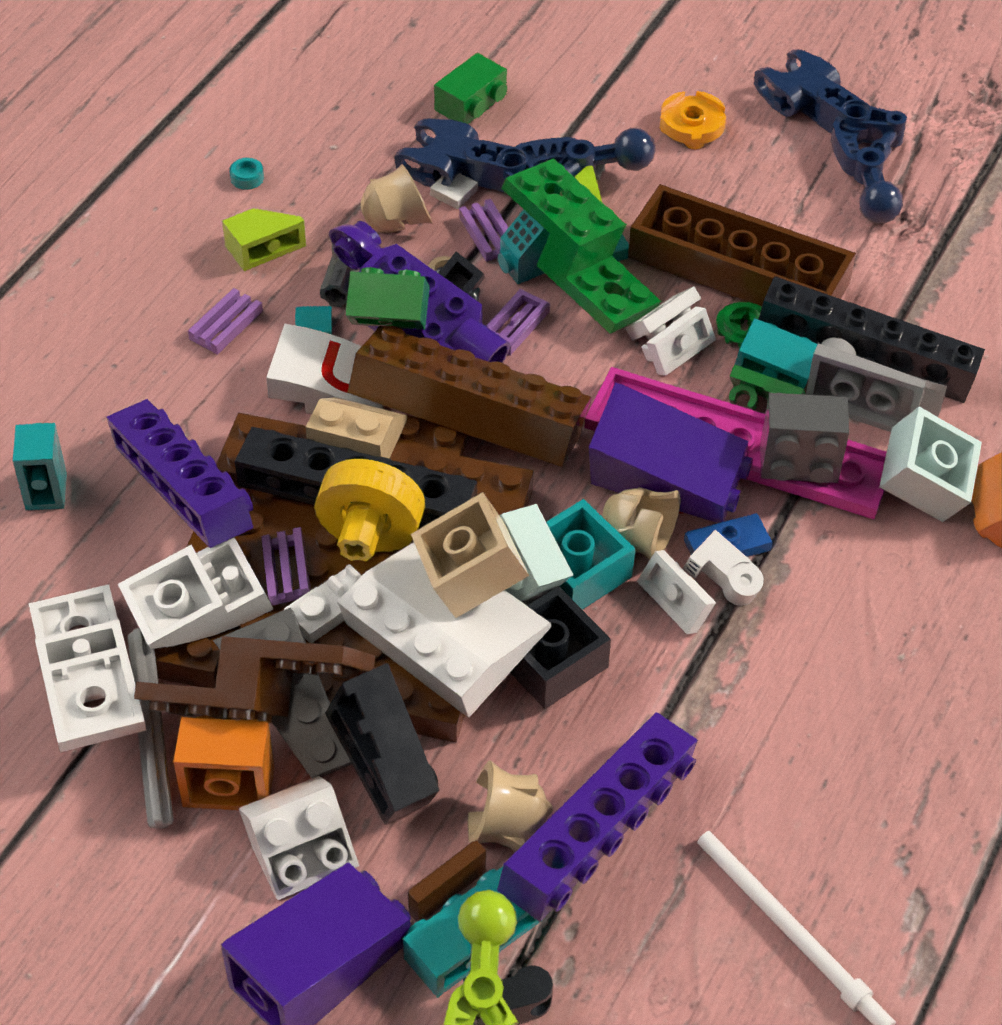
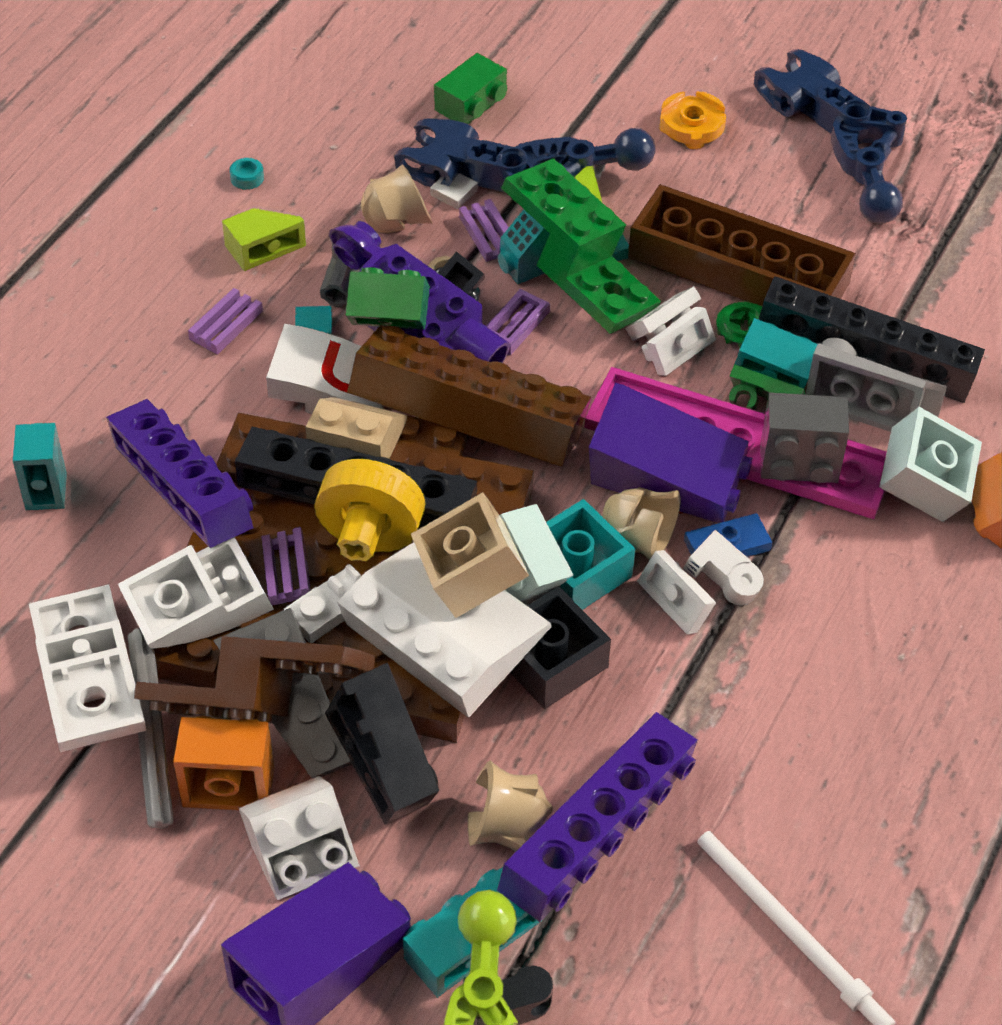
(447, 881): reddish brown tile -> none

